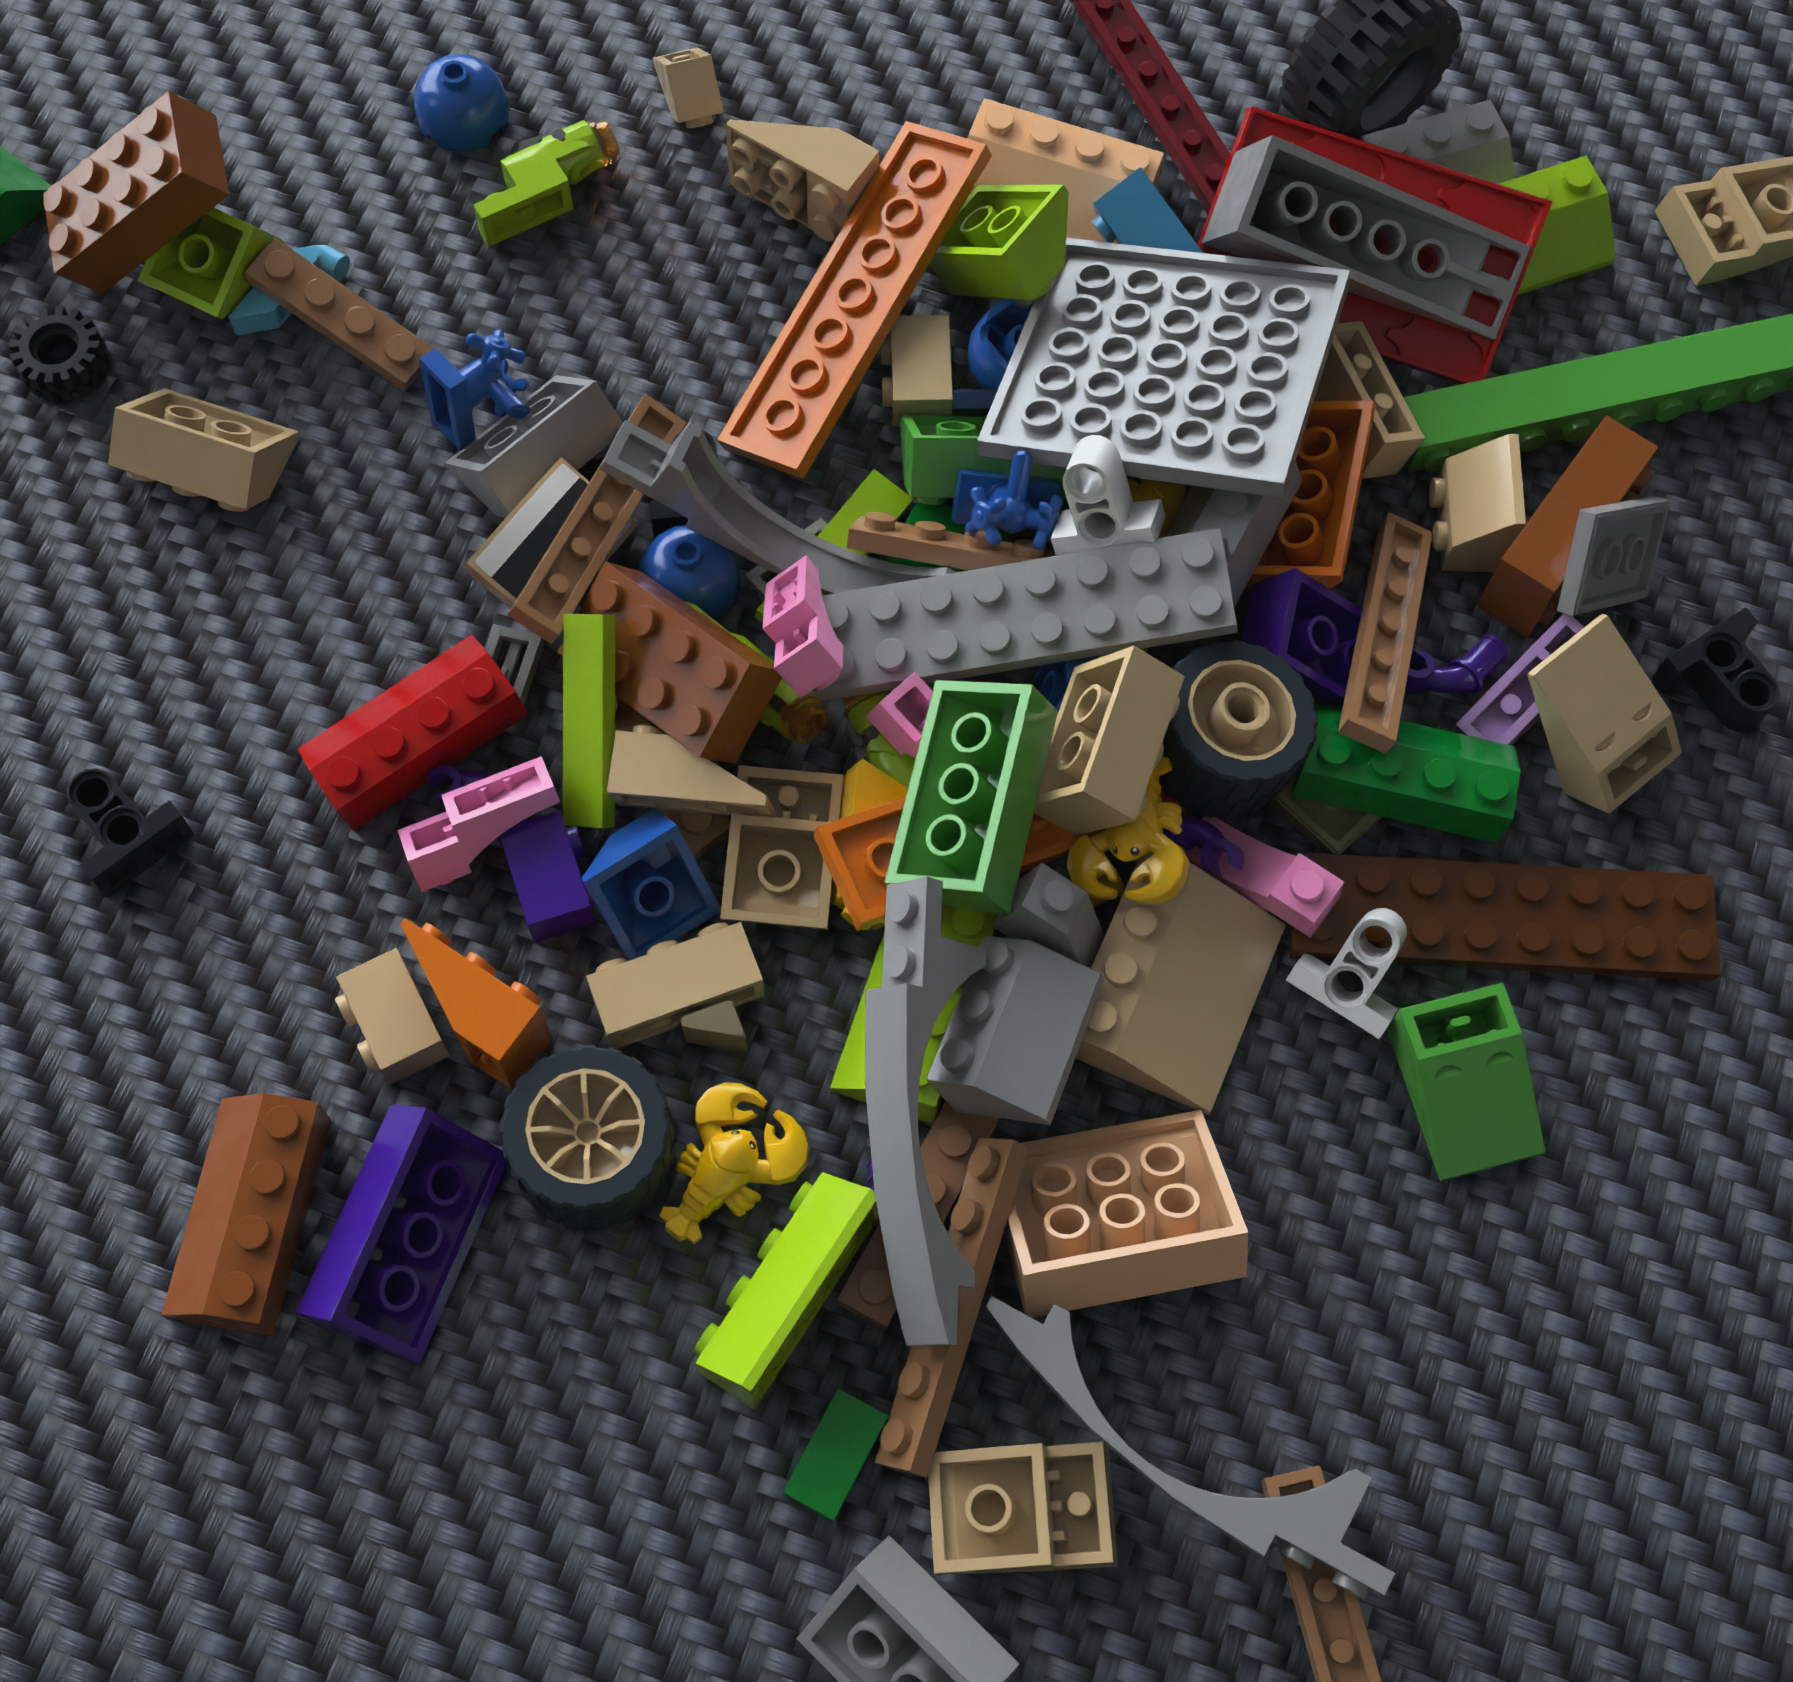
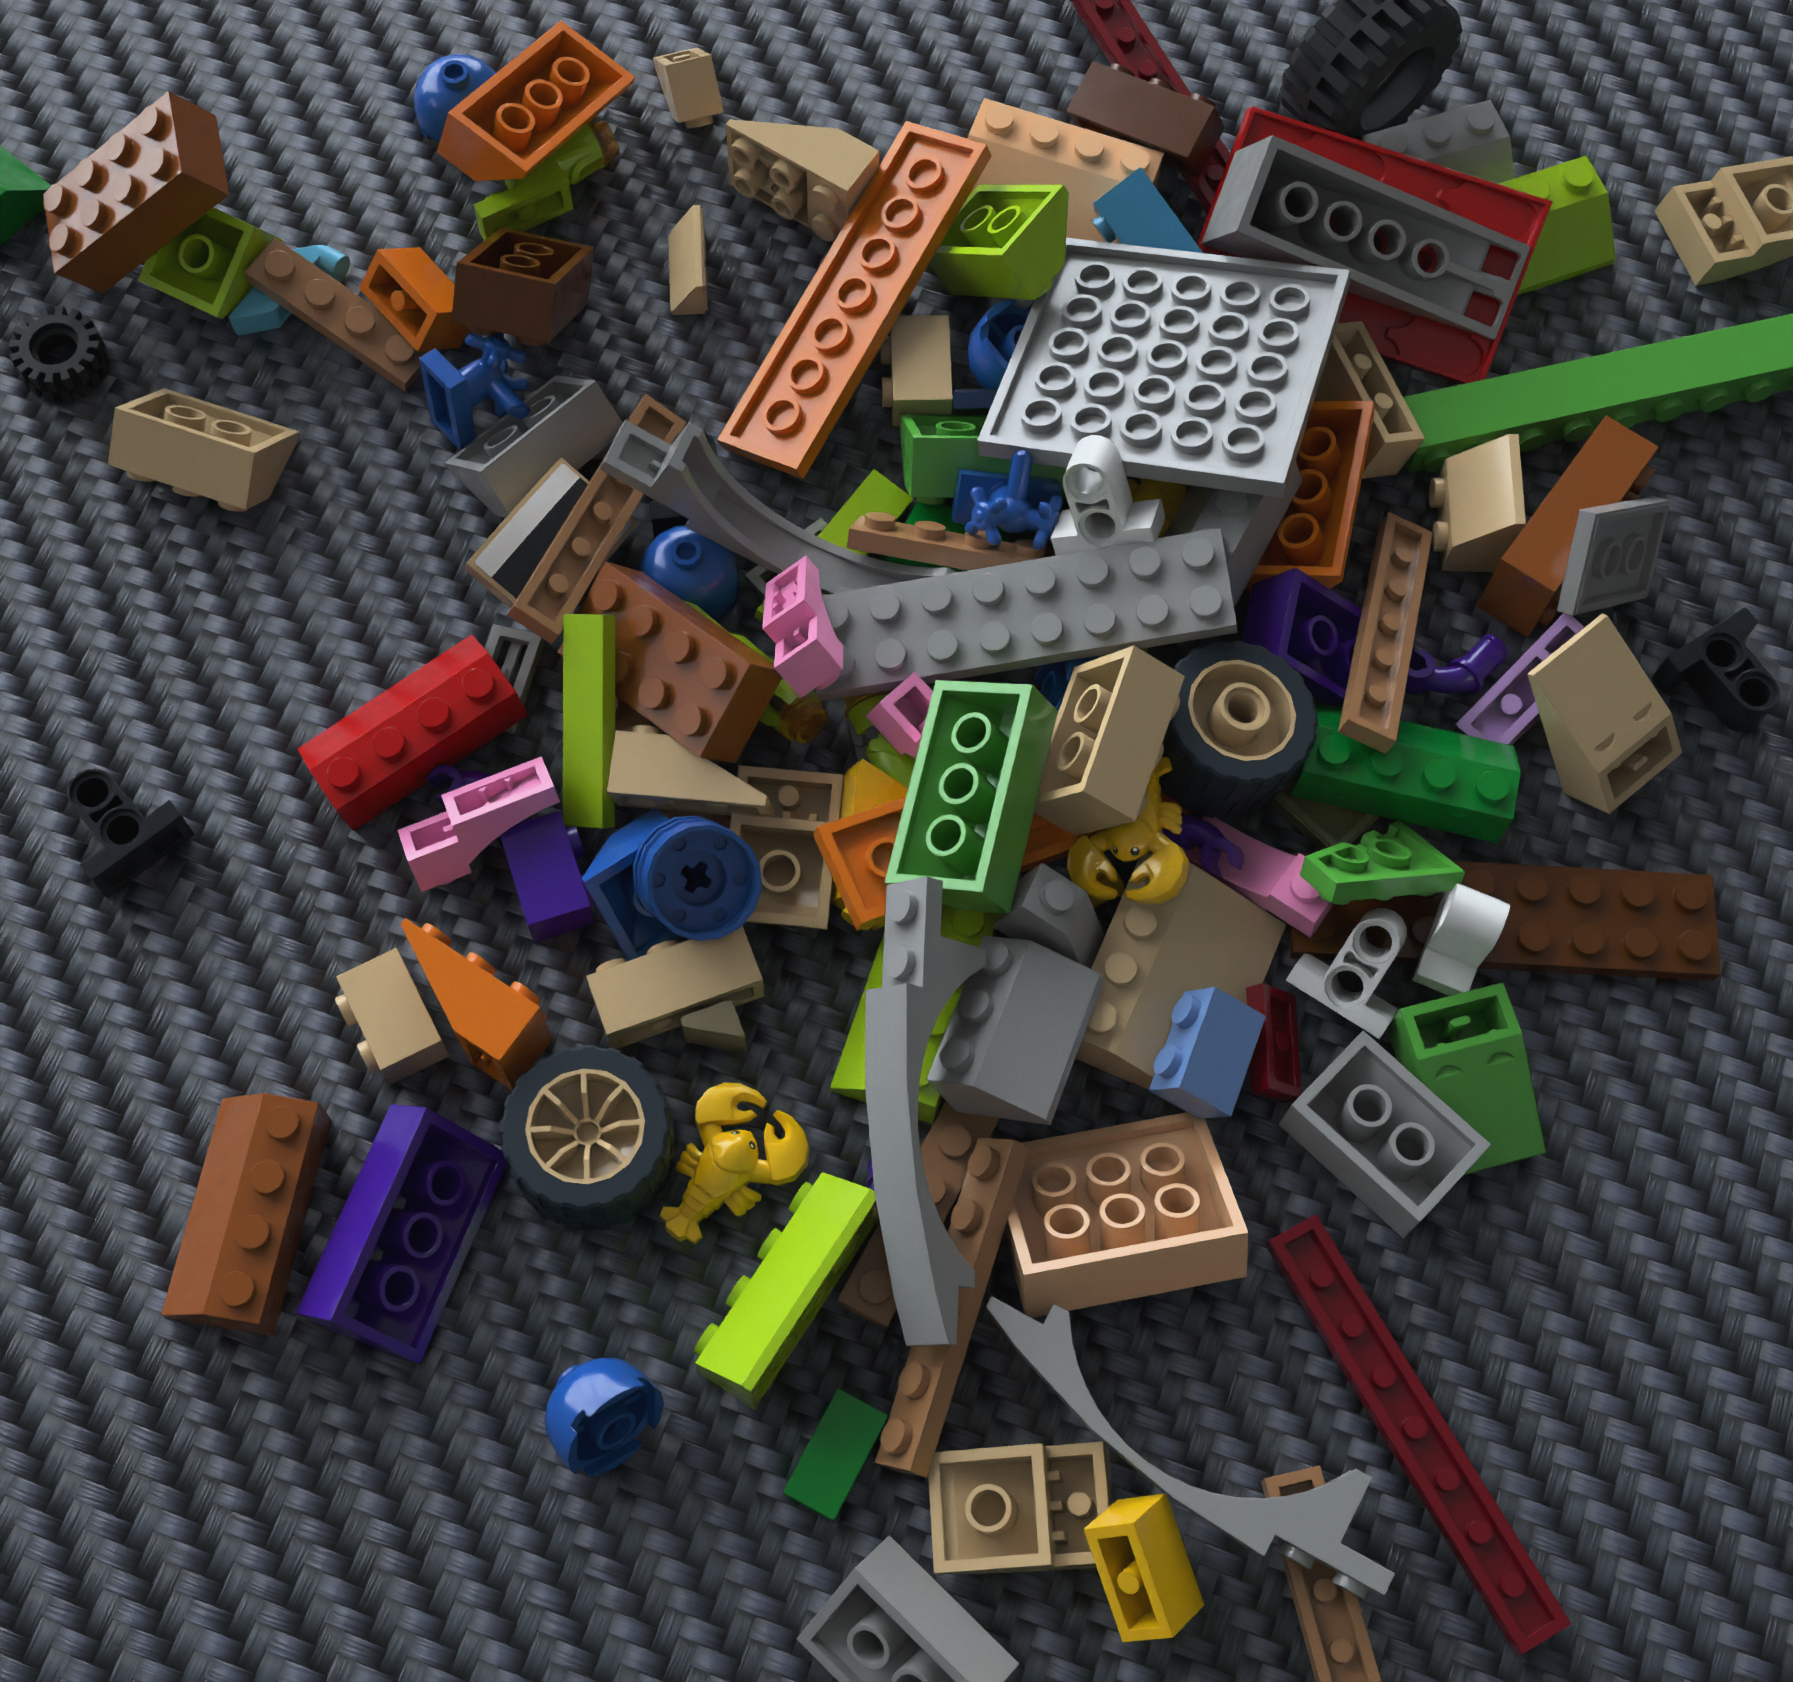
(414, 298): none -> orange brick
(522, 286): none -> reddish brown brick
(531, 106): none -> orange slope
(599, 1414): none -> blue cylinder
(688, 264): none -> tan slope
(719, 899): none -> blue wheel
(1144, 1568): none -> yellow brick
(1148, 115): none -> reddish brown brick
(1206, 1053): none -> medium blue brick
(1276, 1059): none -> dark red plate
(1381, 868): none -> bright green wing
(1383, 1134): none -> light grey slope
(1418, 1436): none -> dark red plate
(1460, 939): none -> white tile

